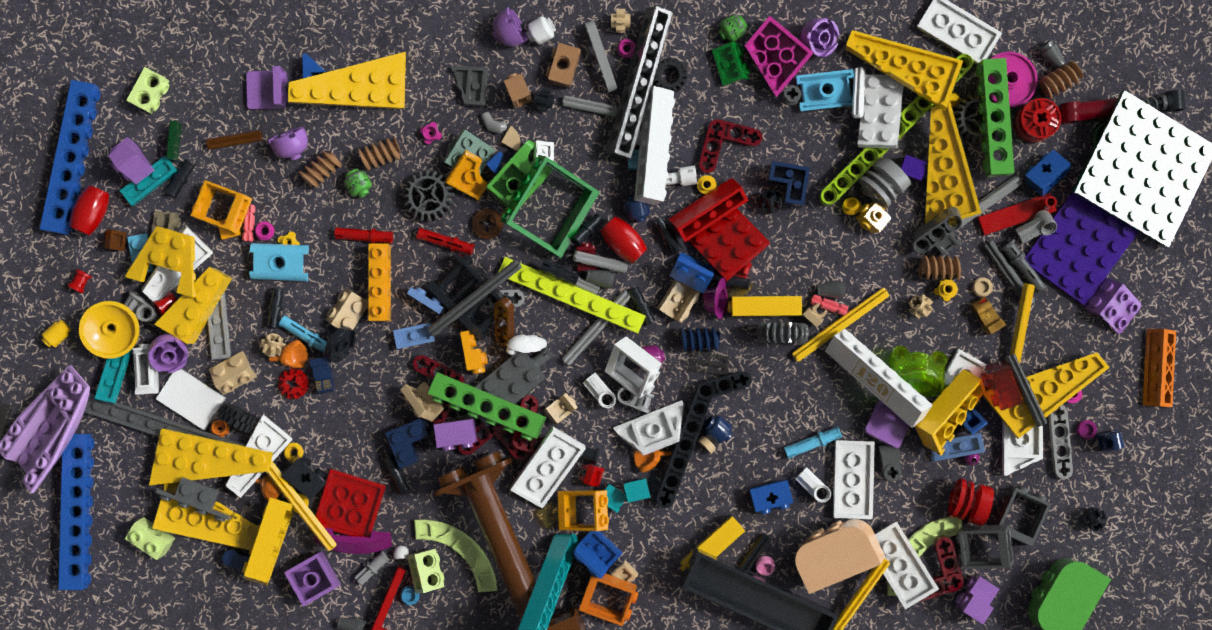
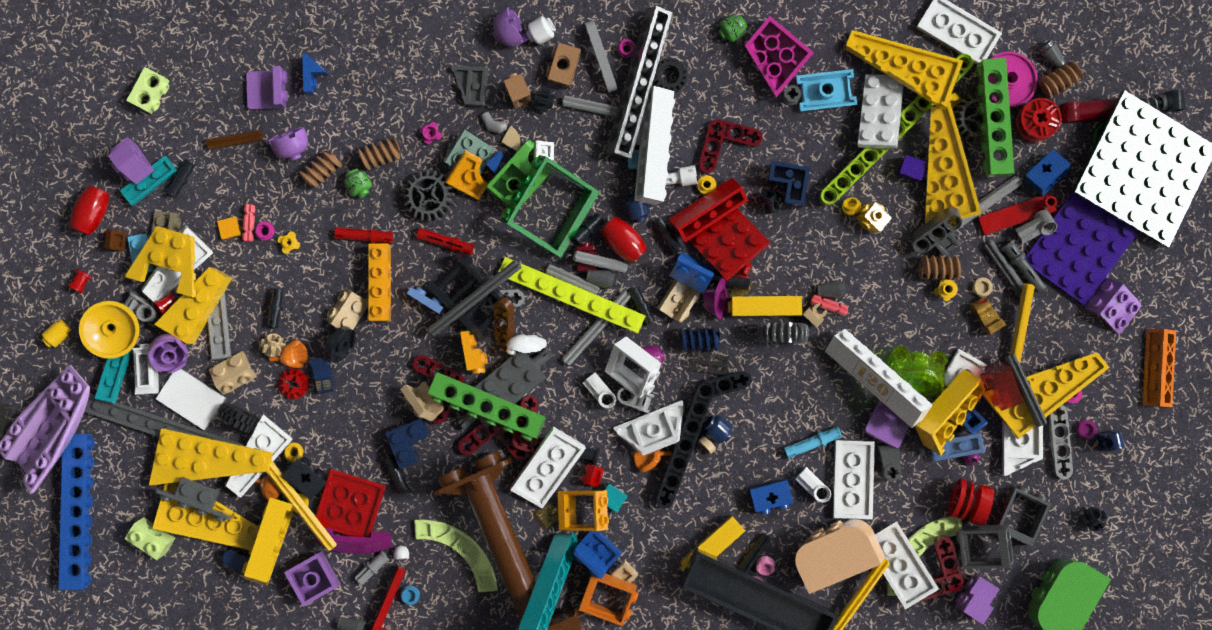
(65, 147): blue brick -> none
(174, 140): dark green tile -> none
(219, 423): orange plate -> none
(236, 214): light orange window -> none
(265, 262): medium azure piece -> none
(312, 339): medium azure pin -> none
(367, 84): yellow wing -> none
(413, 336): medium blue plate -> none
(421, 572): yellowish green brick -> none
(455, 433): medium lavender brick -> none
(482, 216): reddish brown gear -> none
(559, 272): black pin -> none
(560, 408): tan bracket -> none
(620, 20): tan gear -> none
(636, 490): teal panel -> none
(731, 63): green bracket -> none
(820, 36): medium lavender cylinder -> none
(840, 324): yellow axle -> none
(858, 92): white axle -> none
(882, 183): light grey wheel -> none
(920, 306): tan gear -> none

